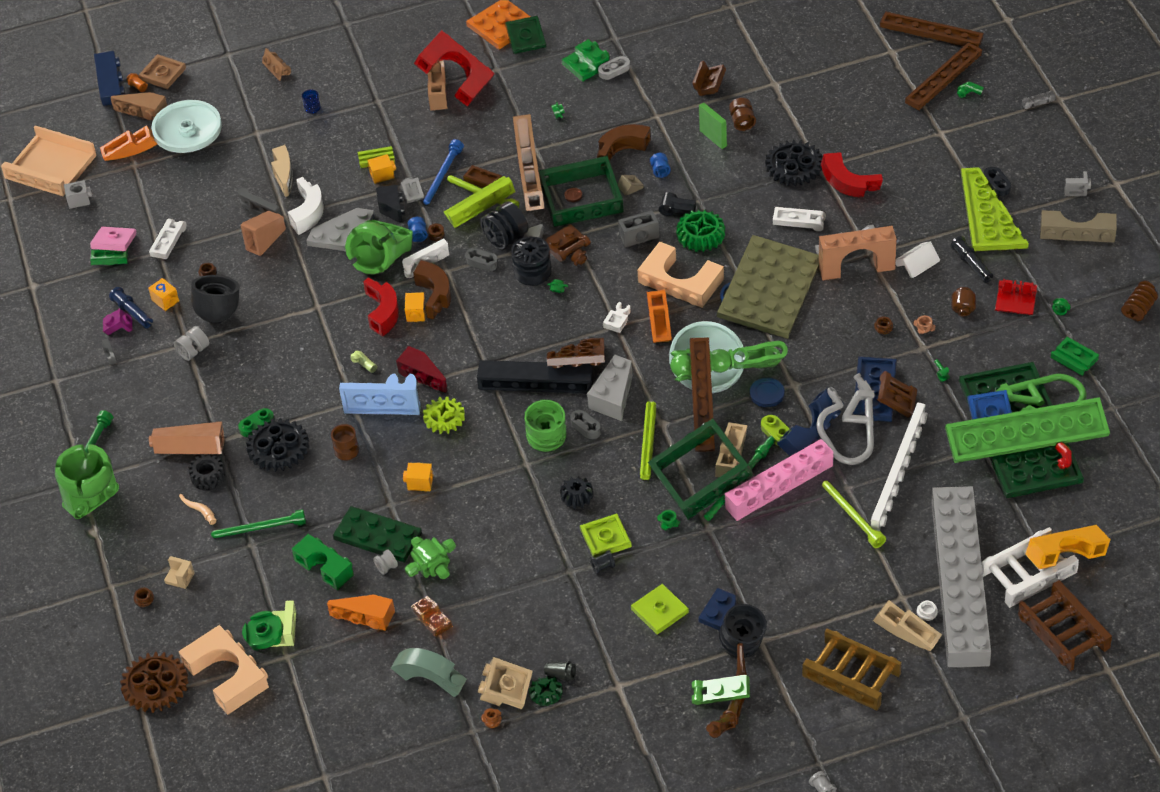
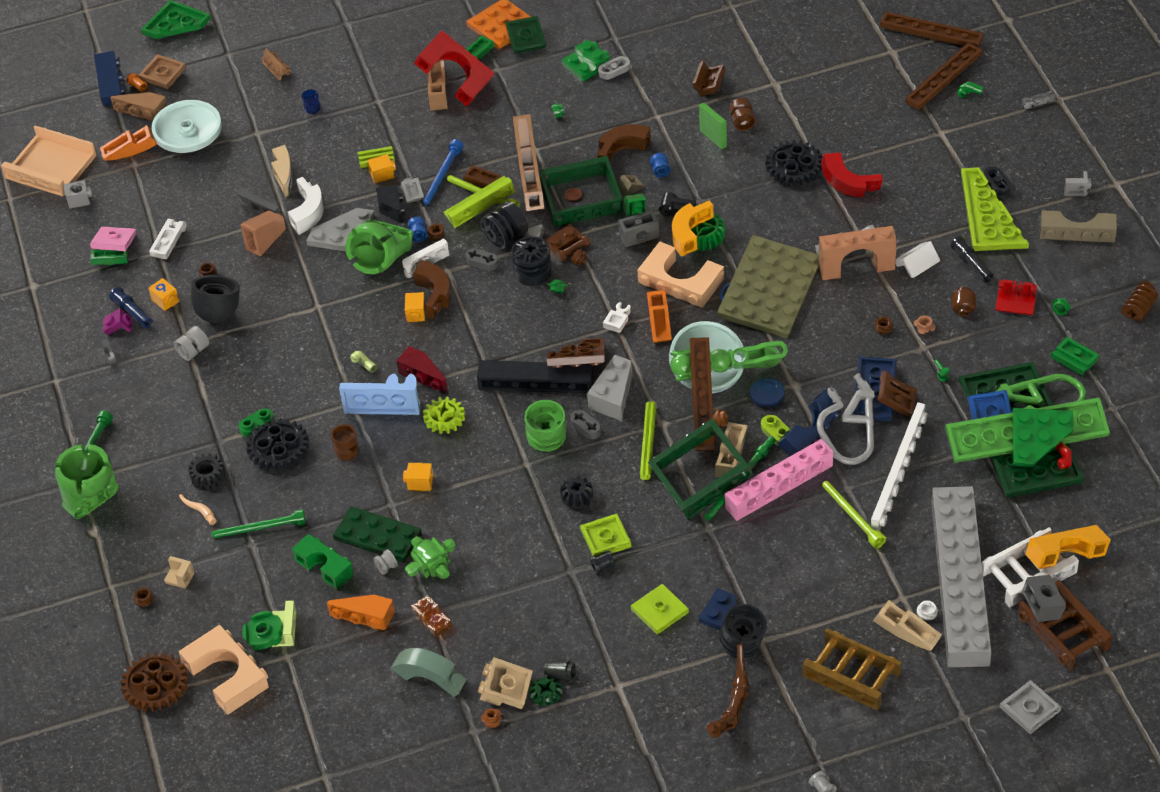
(175, 19): none -> green plate
(188, 439): nougat slope -> none
(387, 313): red arch -> none
(481, 47): none -> green plate
(634, 204): none -> green slope
(668, 515): green plate -> none
(685, 219): none -> light orange arch
(721, 418): none -> dark orange plate
(721, 689): plate -> none
(799, 218): white plate -> none
(1030, 707): none -> light grey plate
(1038, 433): none -> green plate
(1044, 598): none -> dark grey brick

